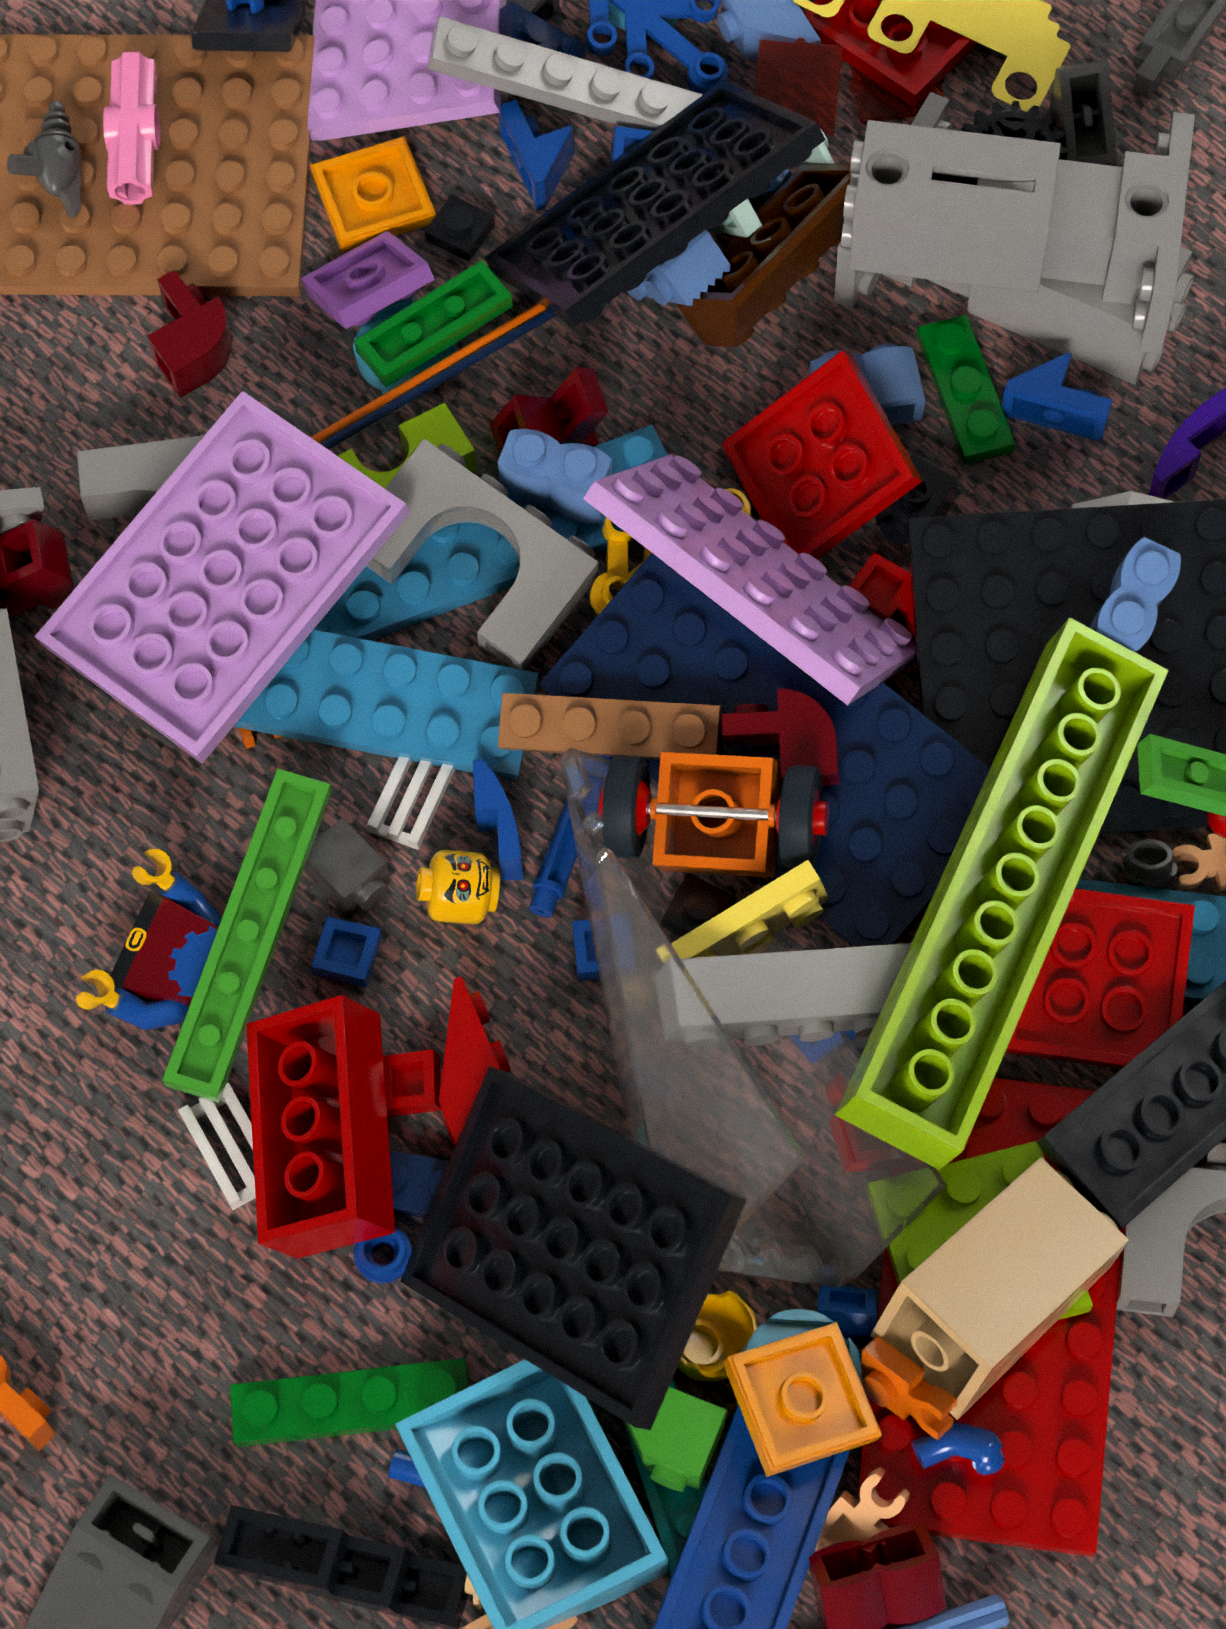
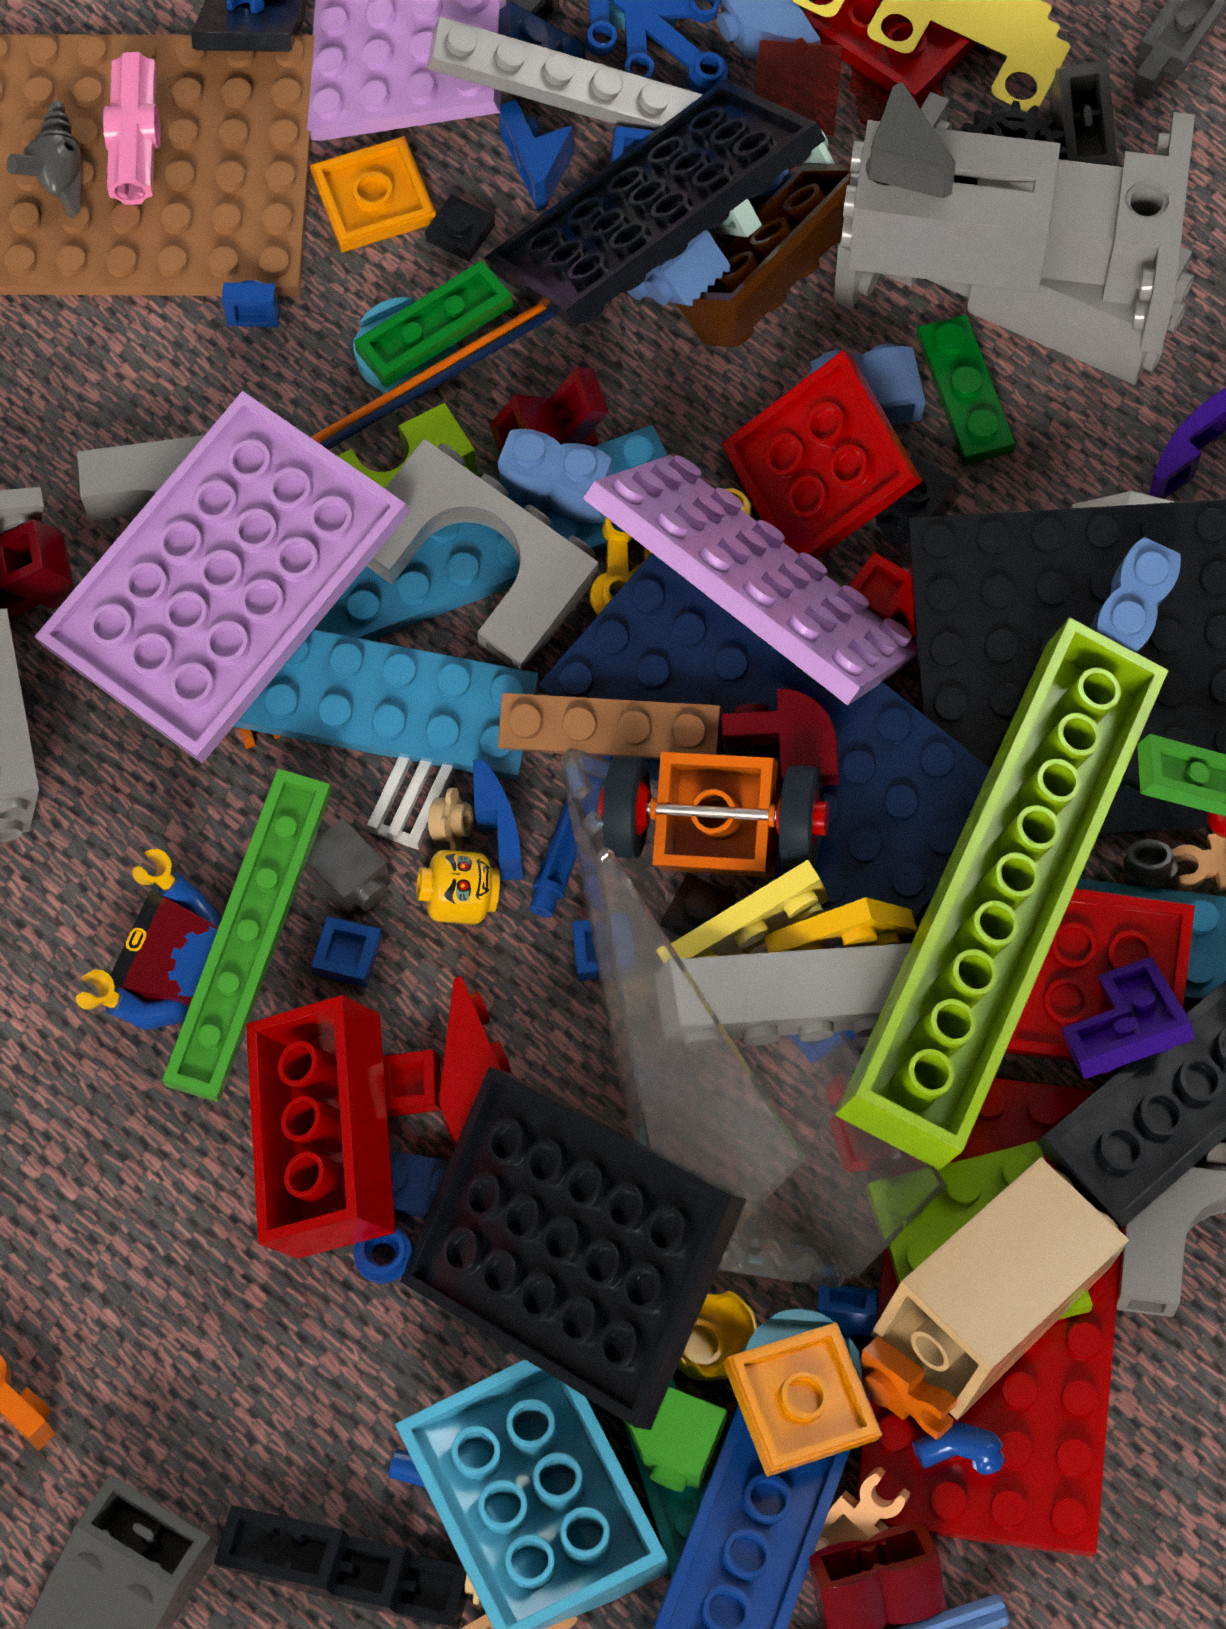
(196, 342): dark red brick -> none
(209, 1107): white tile -> none
(251, 304): none -> blue plate
(340, 1401): green plate -> none
(367, 280): medium lavender plate -> none
(450, 819): none -> tan plate
(853, 925): none -> yellow plate
(909, 150): none -> dark grey slope
(1043, 400): blue slope -> none
(1141, 1021): none -> dark purple plate

